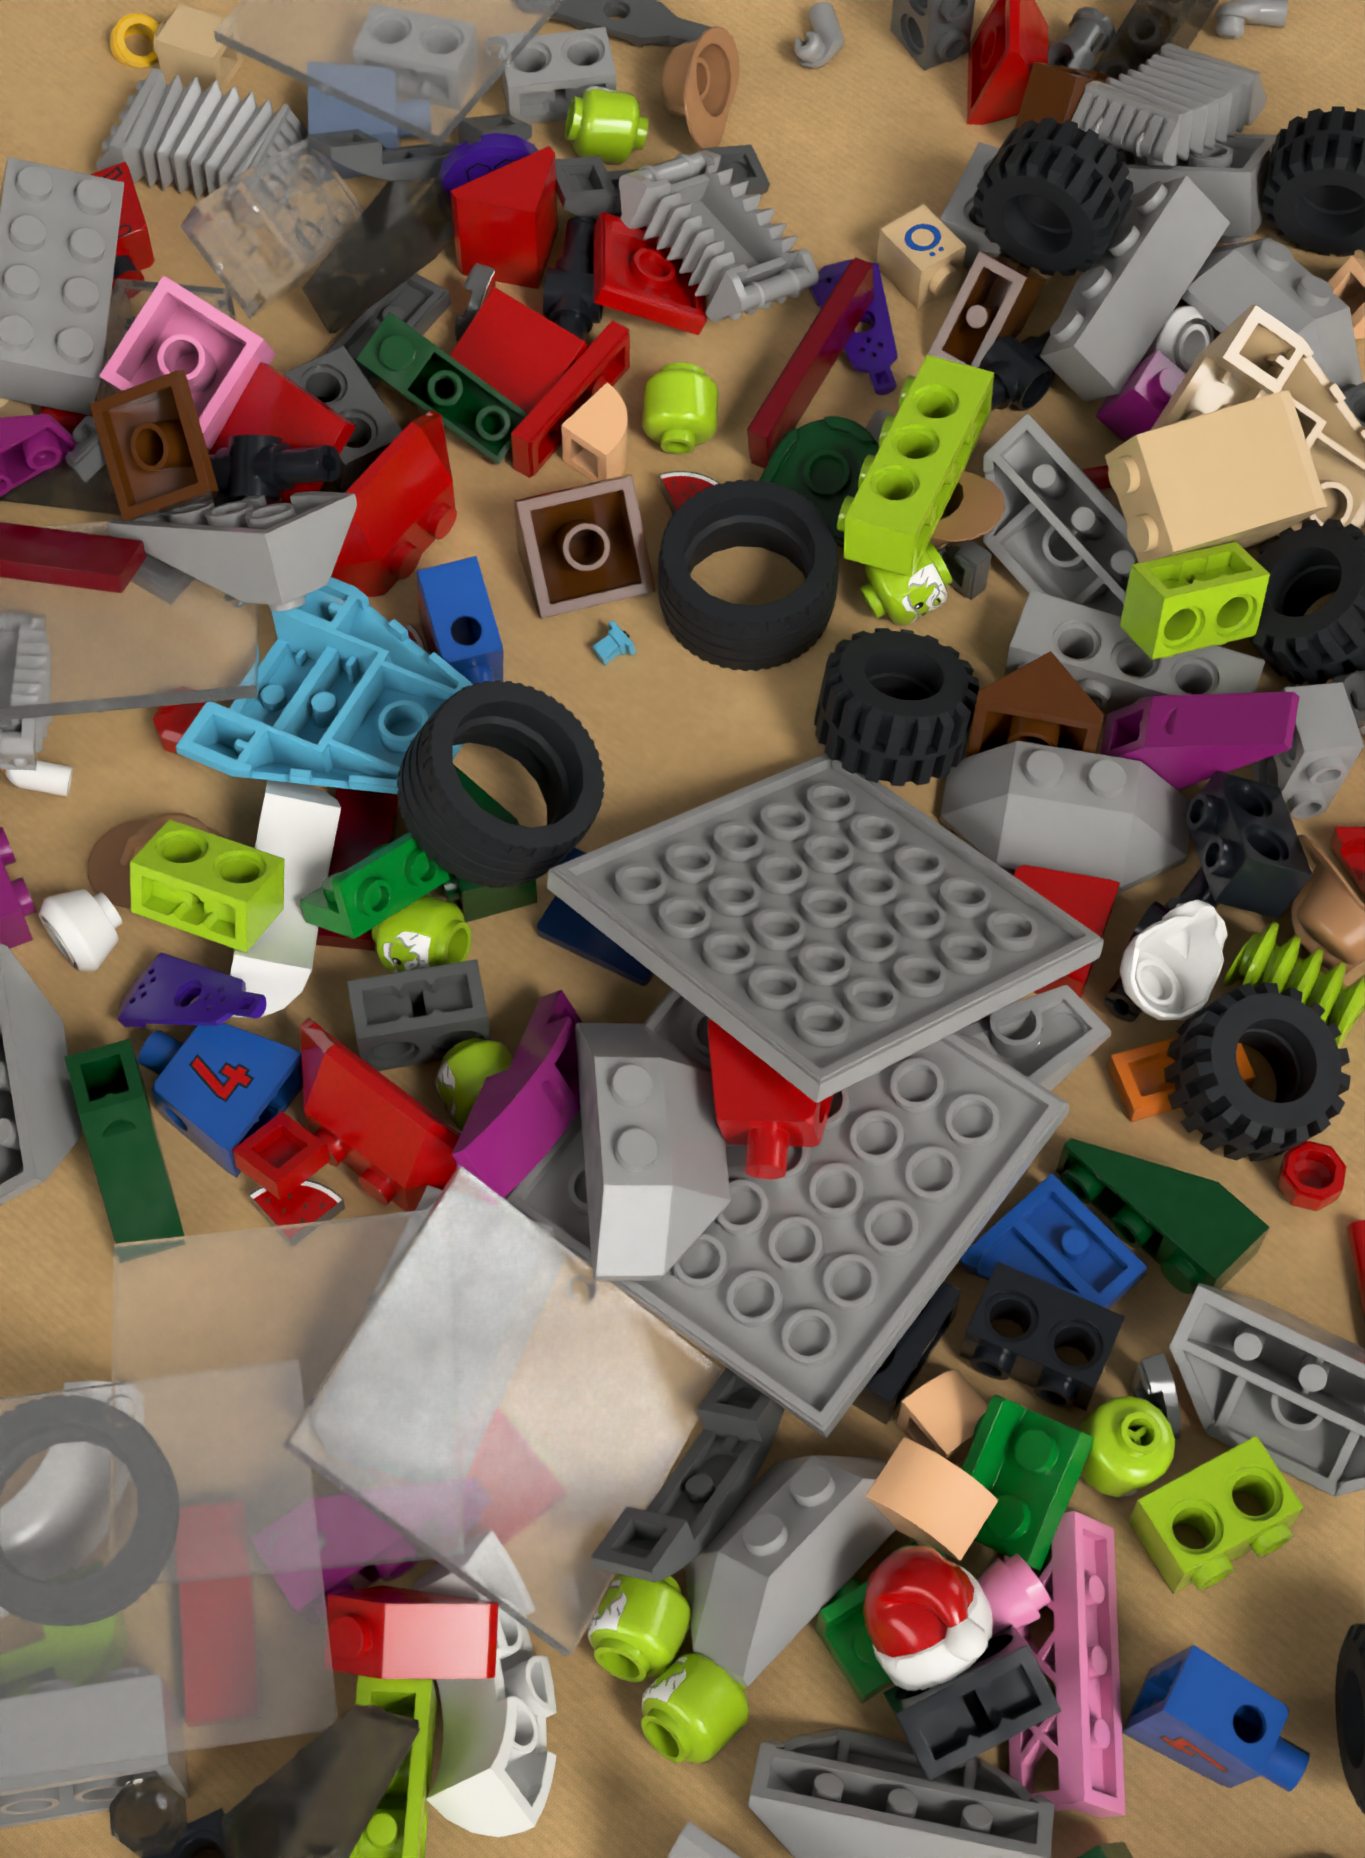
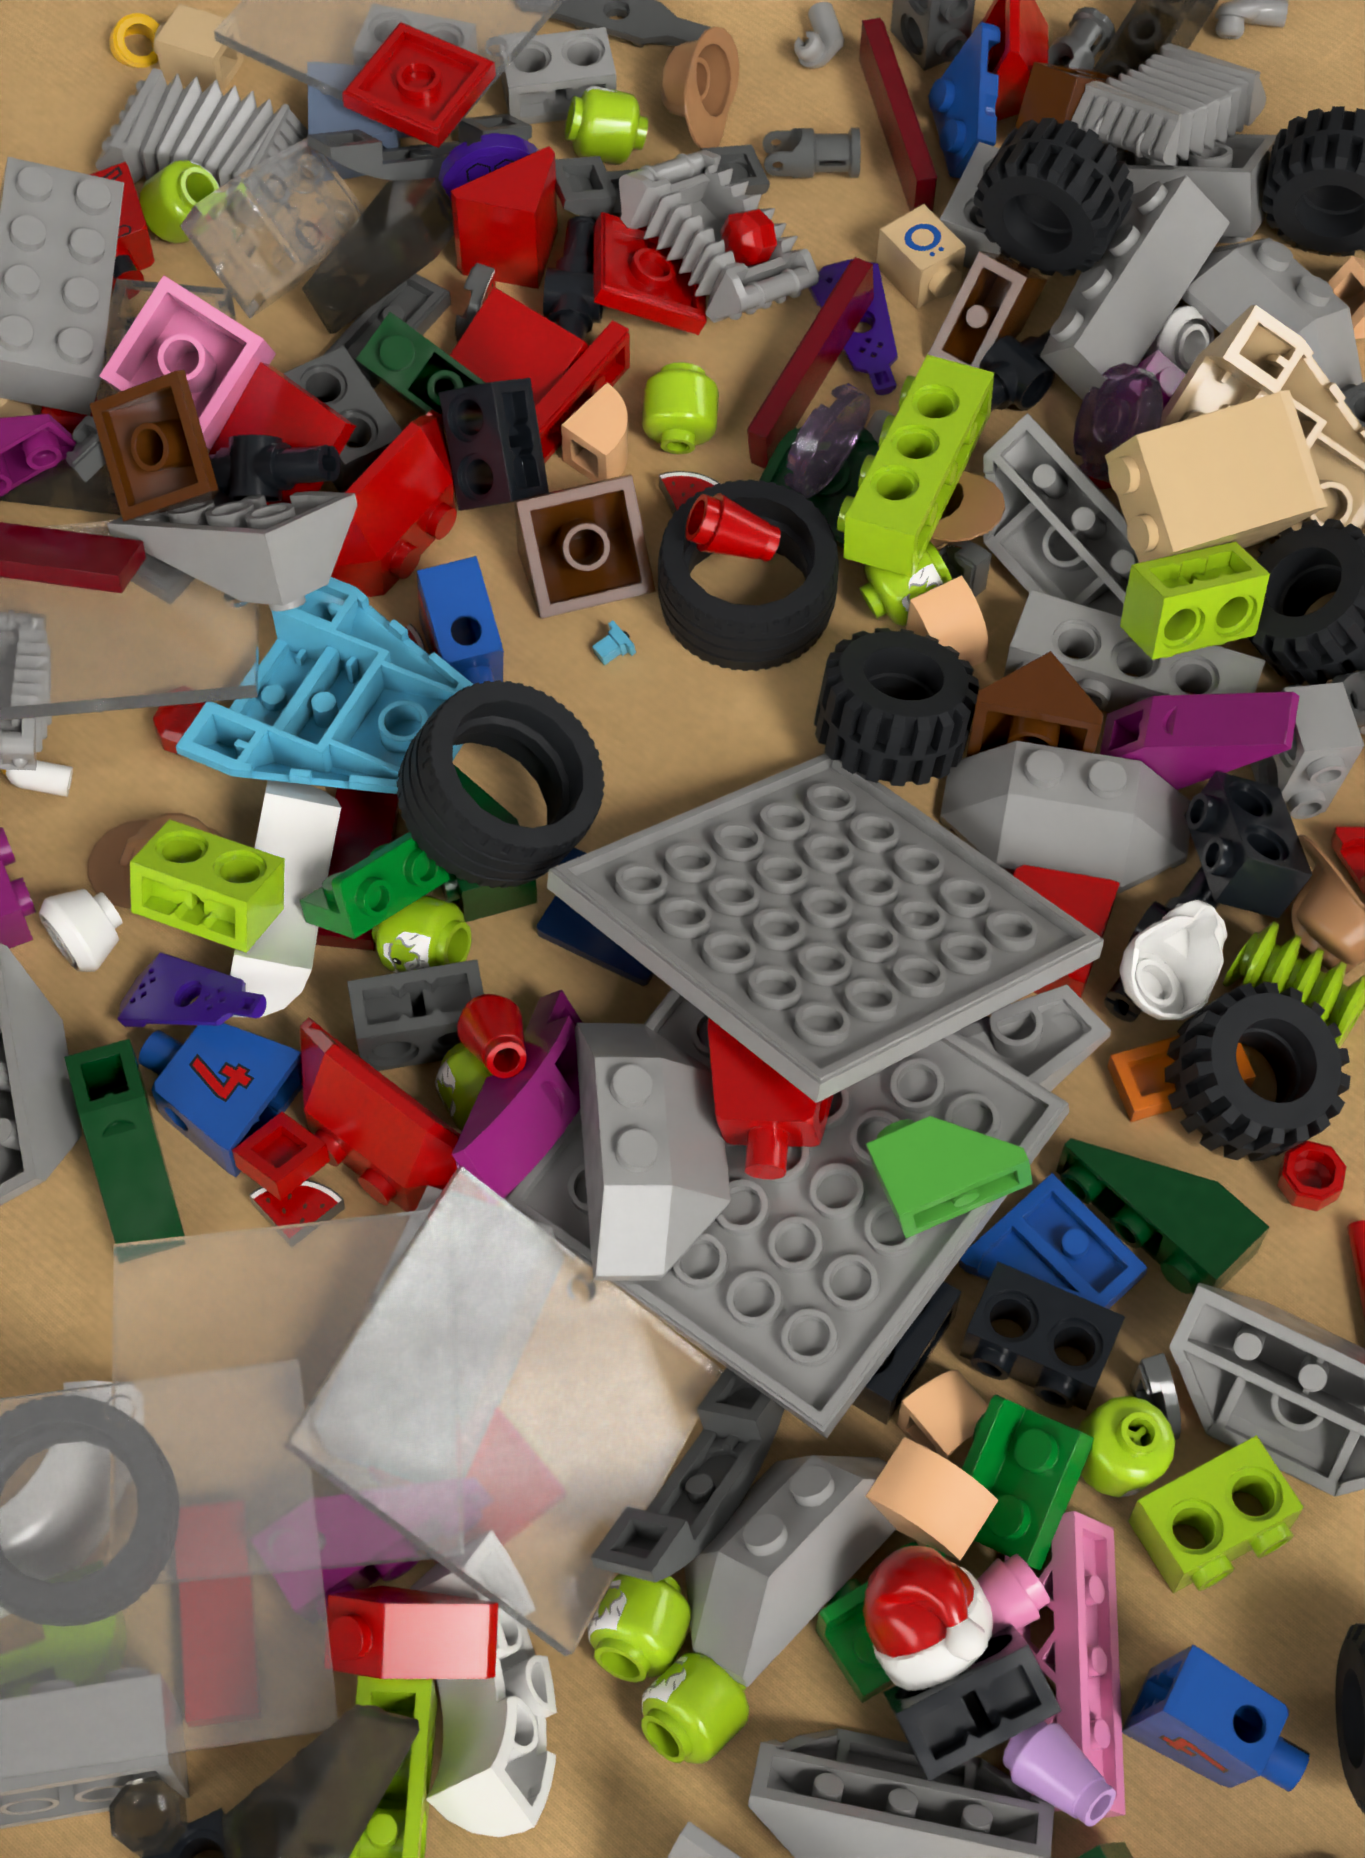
(171, 196): none -> lime head
(419, 84): none -> red tile
(493, 443): none -> black brick
(494, 1034): none -> red cone
(729, 529): none -> red cone
(749, 236): none -> red tile
(810, 153): none -> dark grey piece
(827, 440): none -> tile
(897, 115): none -> dark red tile
(943, 1170): none -> bright green slope
(953, 618): none -> light nougat brick
(966, 100): none -> blue wing
(1058, 1772): none -> lavender cone
(1114, 413): none -> clear purple tile

